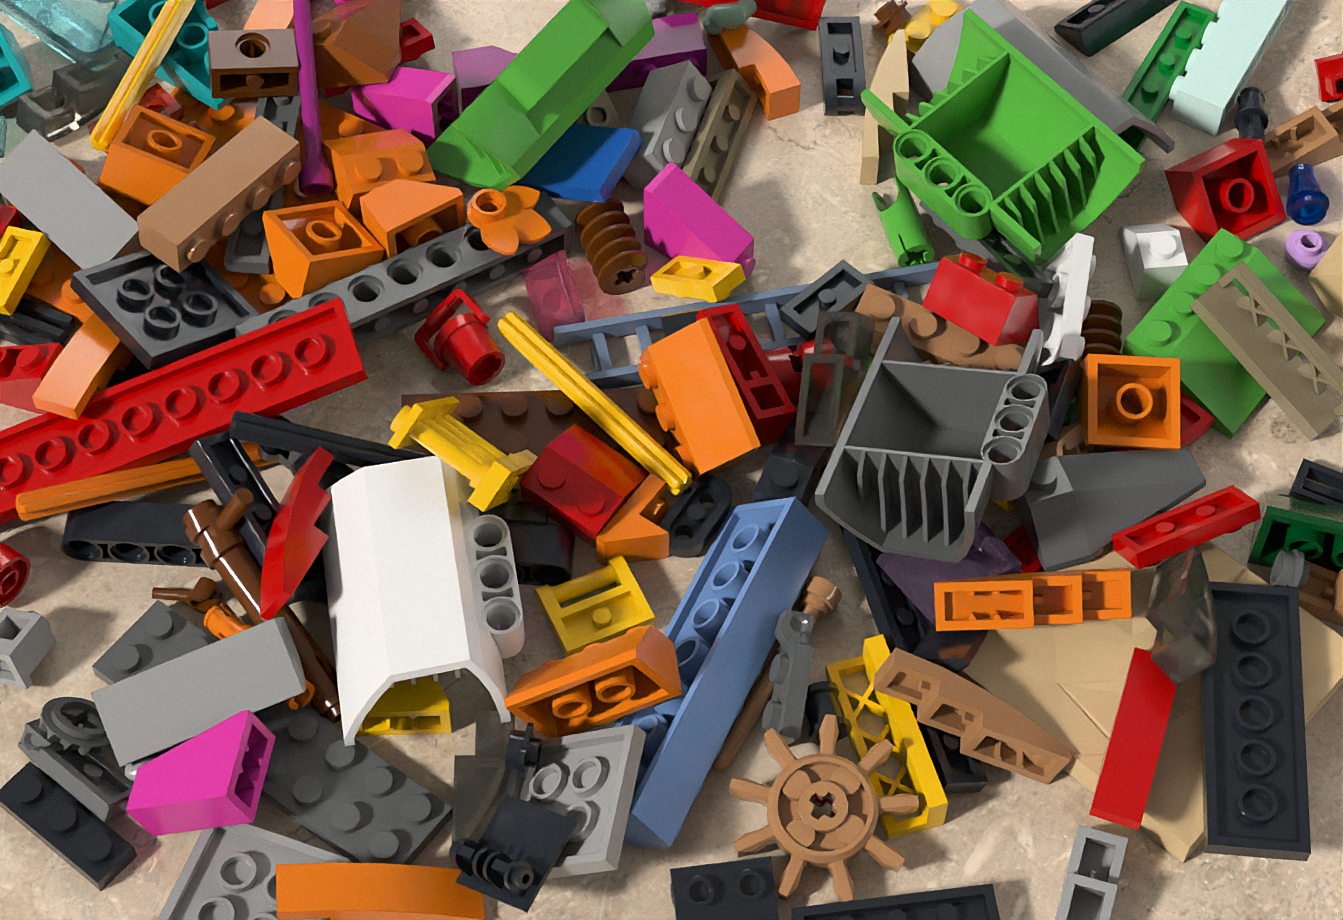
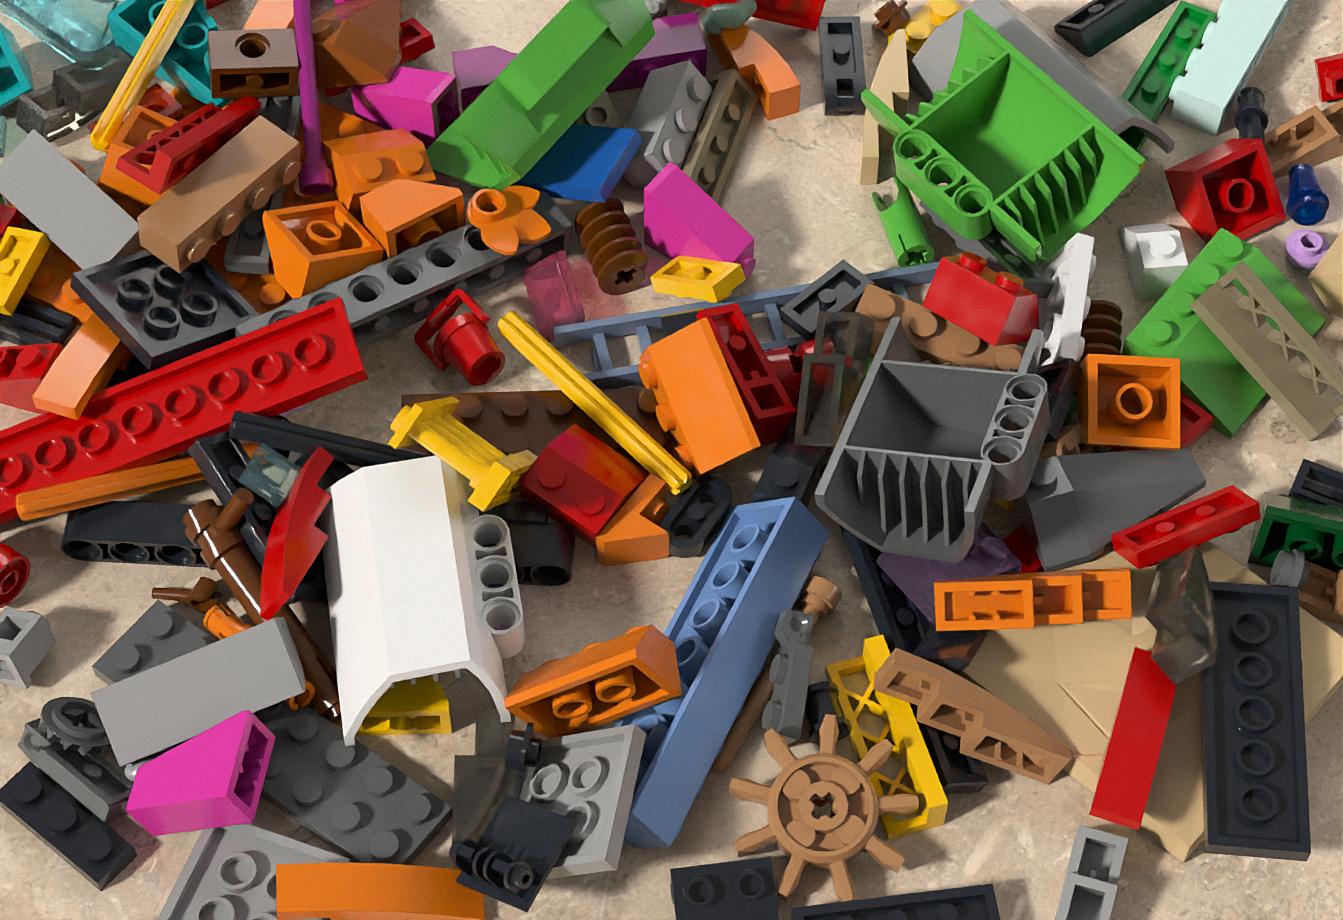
(186, 144): none -> red fence
(269, 474): none -> clear light blue tile
(599, 616): yellow plate -> none

